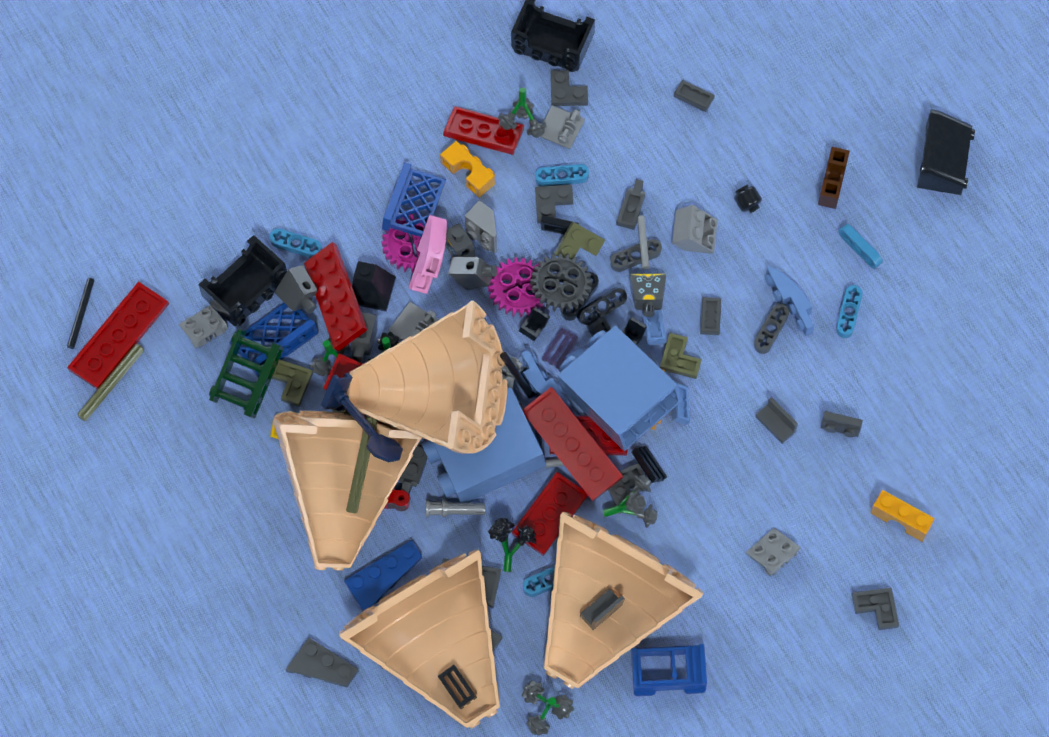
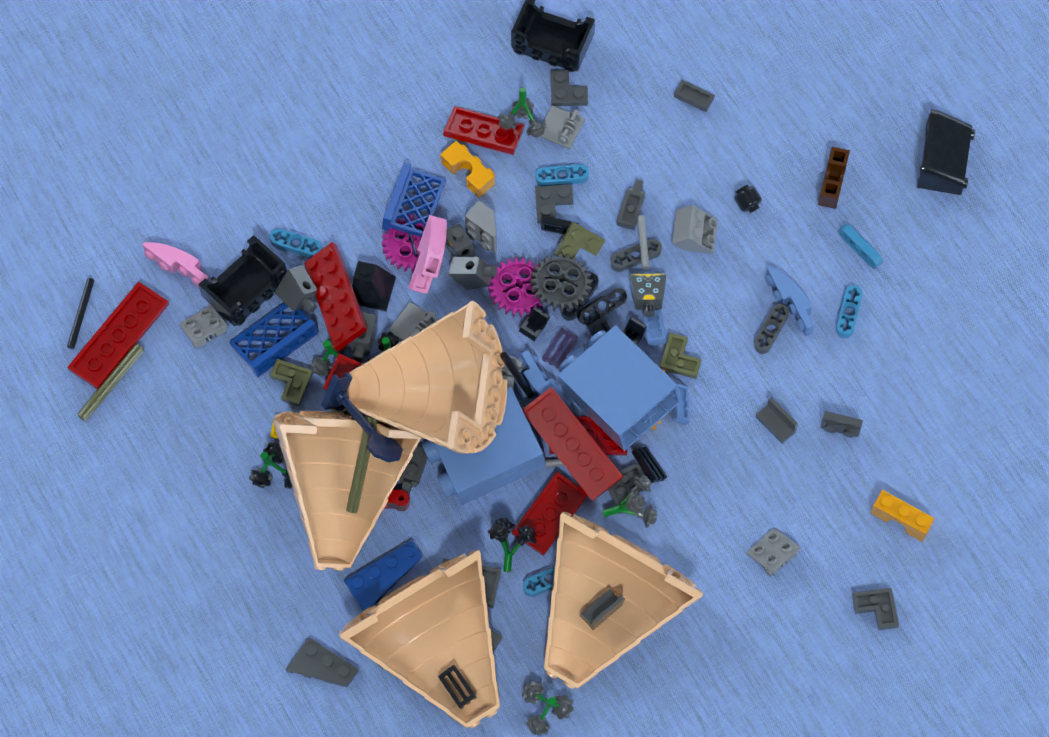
(174, 259): none -> bright pink slope
(257, 388): dark green fence -> none
(270, 456): none -> black plant
(448, 508): light grey pin -> none
(695, 664): blue piece -> none
(710, 316): dark grey plate -> none

